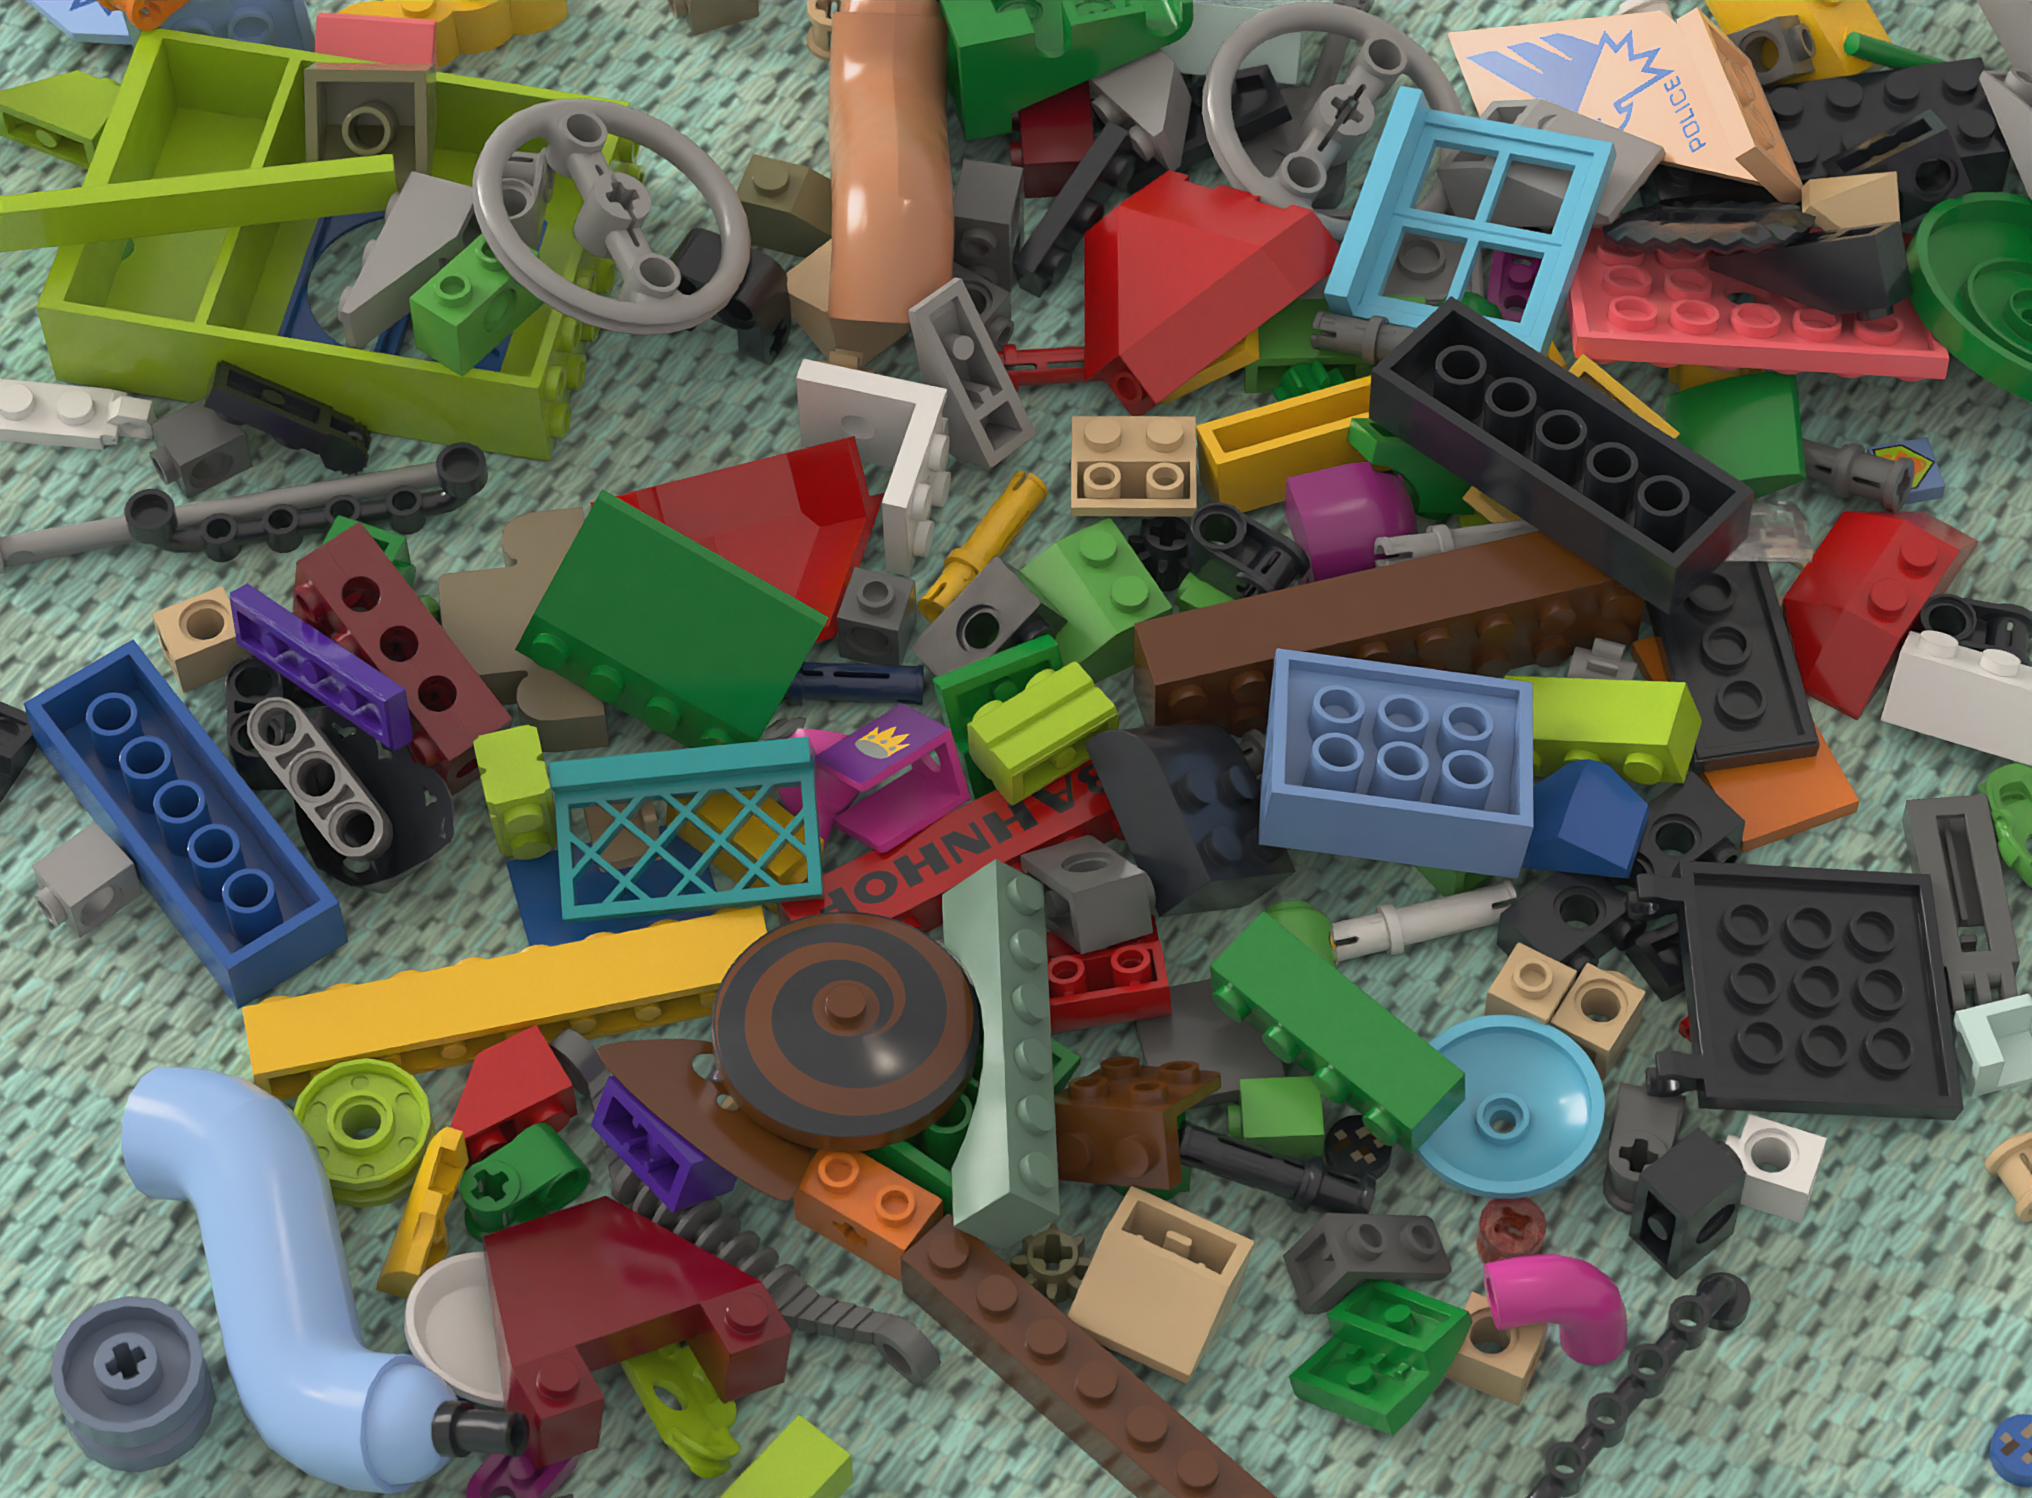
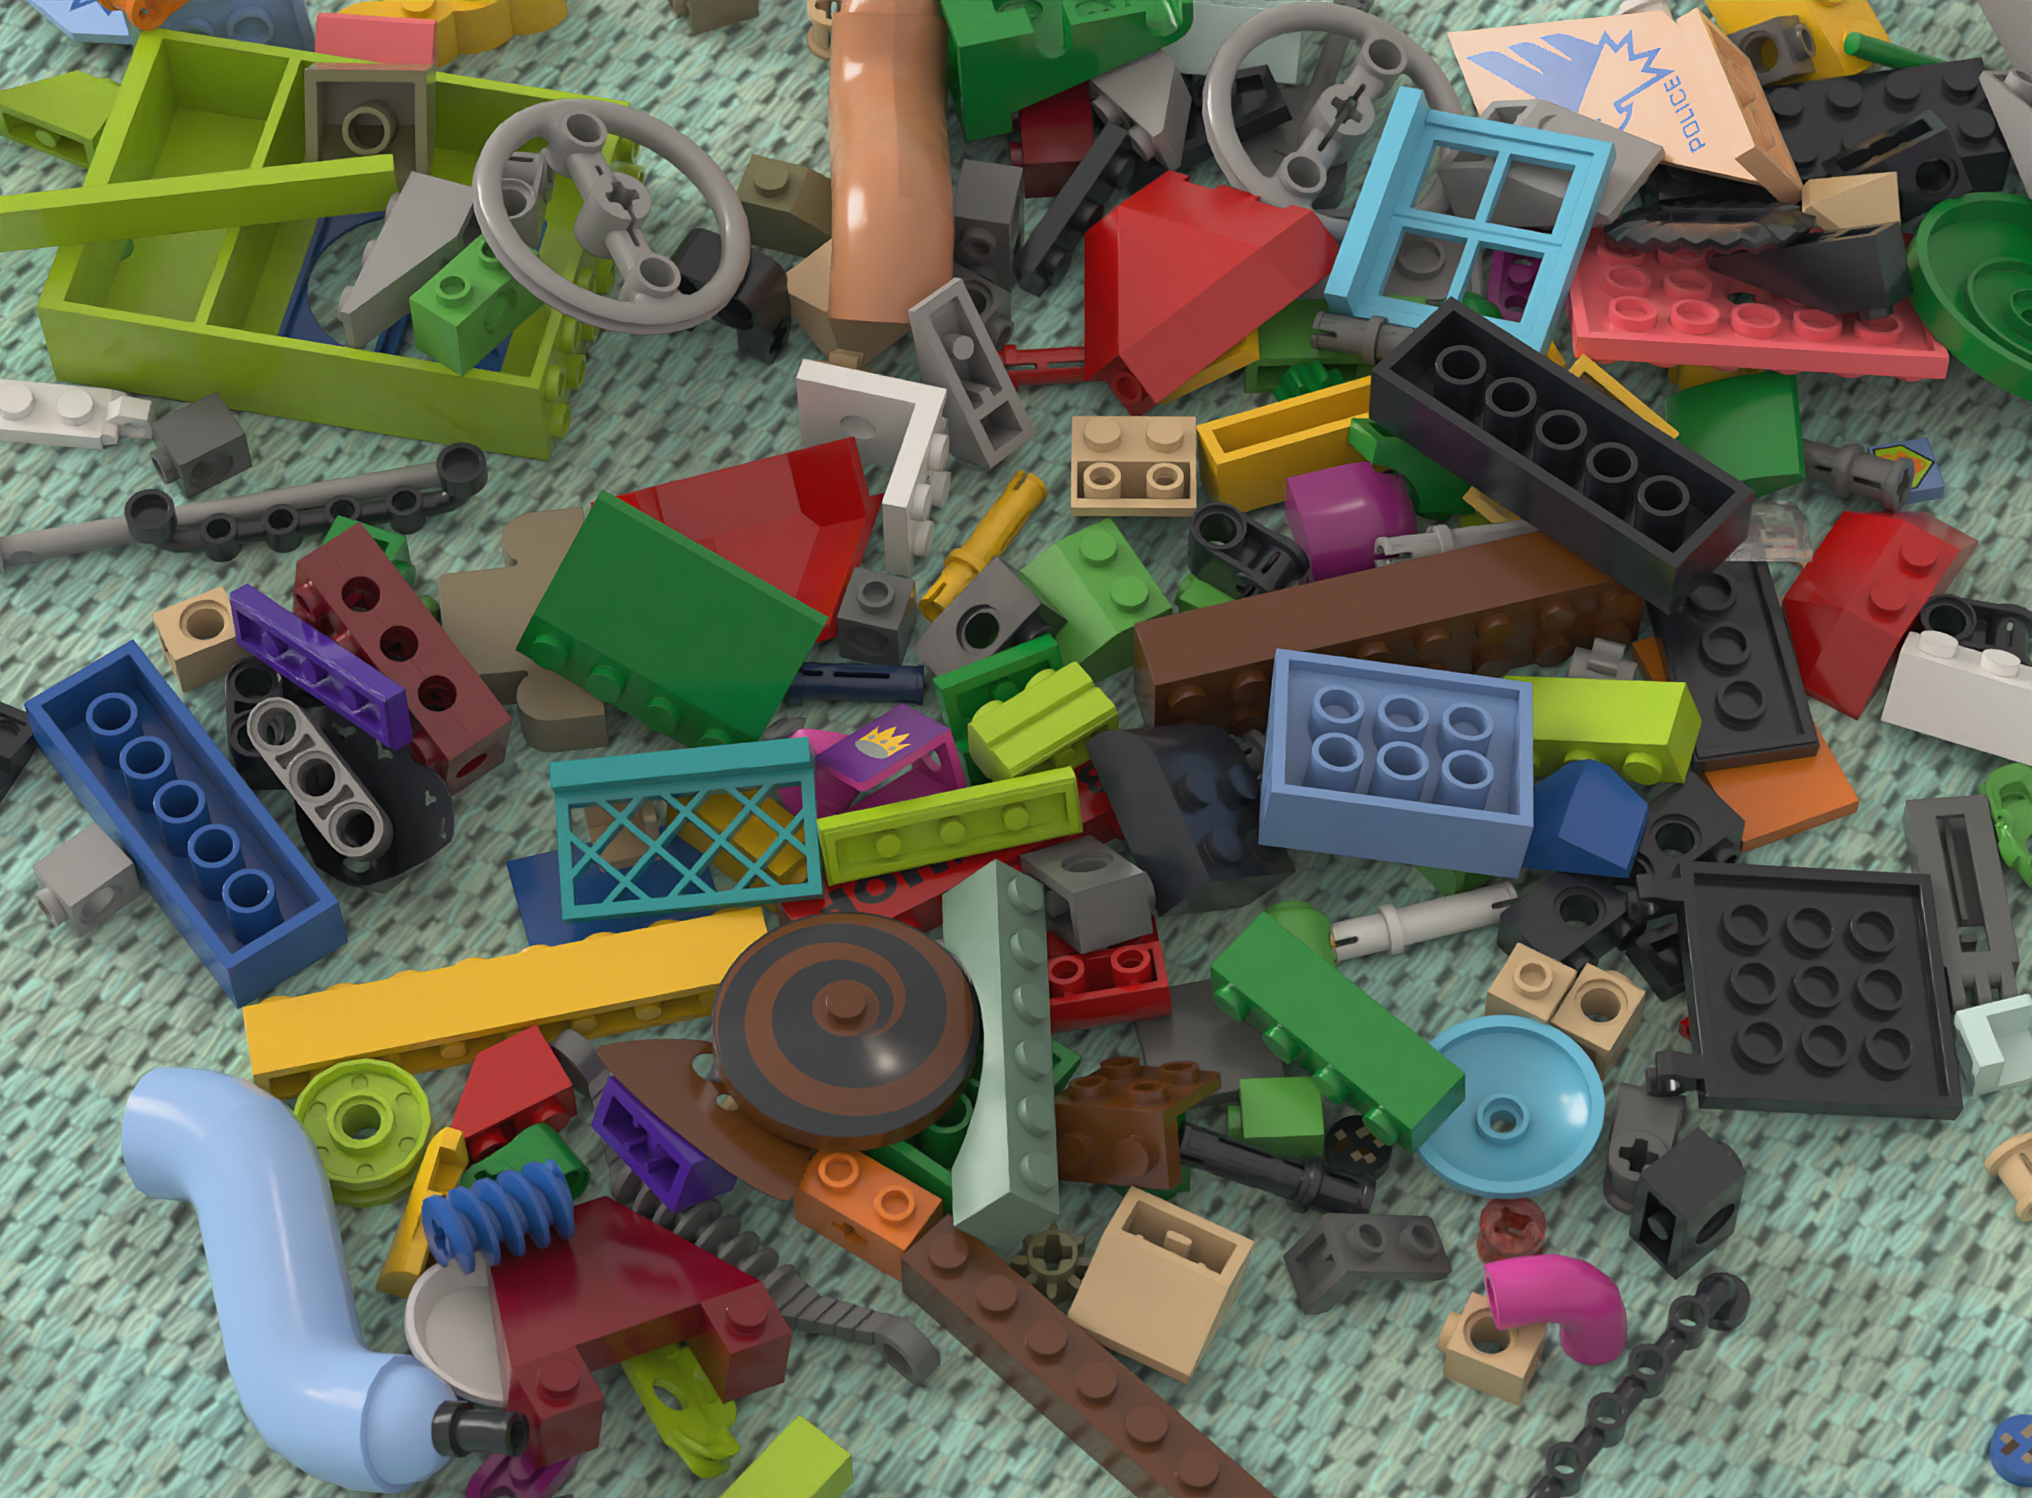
(133, 1383): sand blue wheel -> none
(288, 417): black hinge -> none
(498, 1214): none -> blue piece
(517, 791): lime brick -> none
(949, 825): none -> lime tile
(1163, 550): black gear -> none
(1383, 1355): green slope -> none
(1792, 1151): white brick -> none

